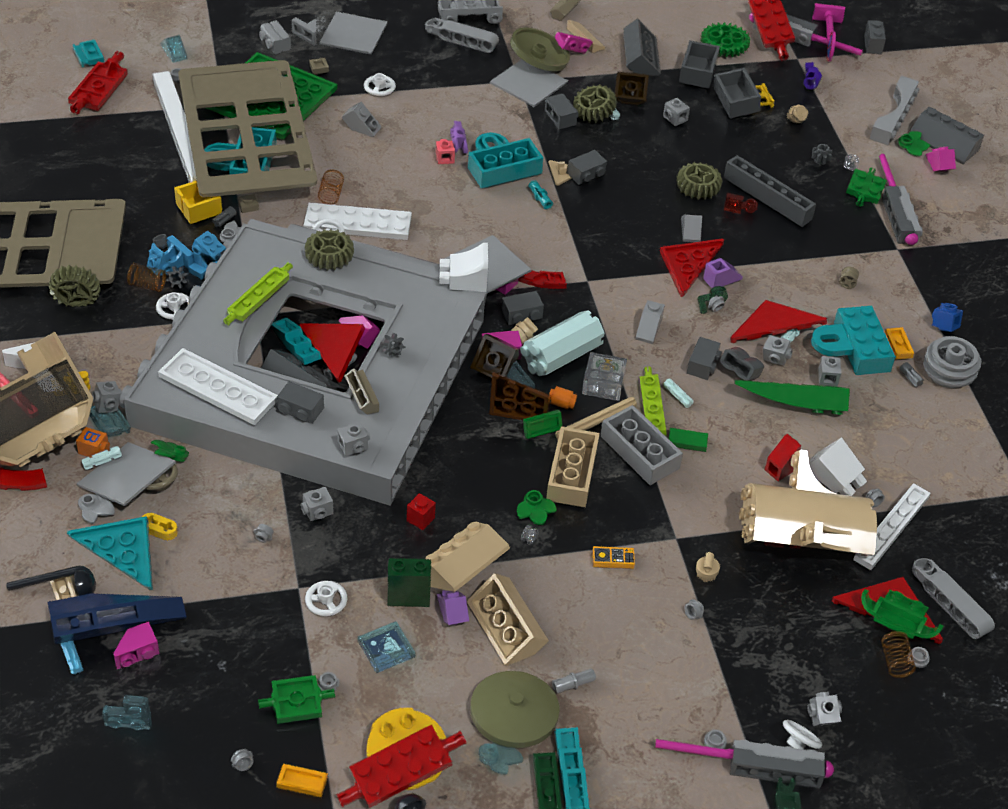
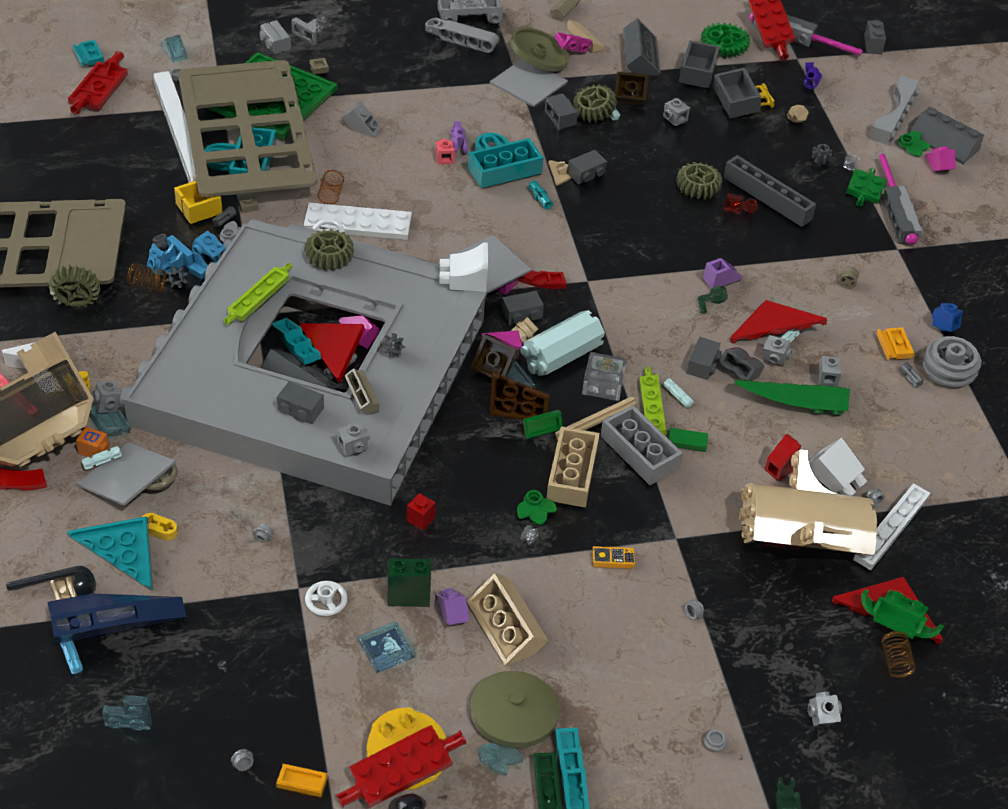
(94, 506): light grey plate -> none
(136, 645): dark pink slope -> none
(171, 450): green plate -> none
(174, 301): white piece -> none
(218, 386): white plate -> none
(296, 699): green plate -> none
(317, 504): light grey brick -> none
(328, 677): light grey plate -> none
(353, 33): light grey piece -> none
(380, 82): white piece -> none
(465, 556): tan slope -> none
(563, 398): orange brick -> none
(573, 680): light grey axle -> none
(650, 322): light grey slope -> none
(688, 261): red tile -> none
(691, 228): light grey slope -> none
(707, 567): tan piece -> none
(716, 303): light grey plate -> none
(764, 761): piece -> none
(800, 736): white piece -> none
(829, 14): dark pink piece -> none
(858, 337): teal brick -> none
(920, 657): light grey plate -> none
(953, 598): light grey piece -> none

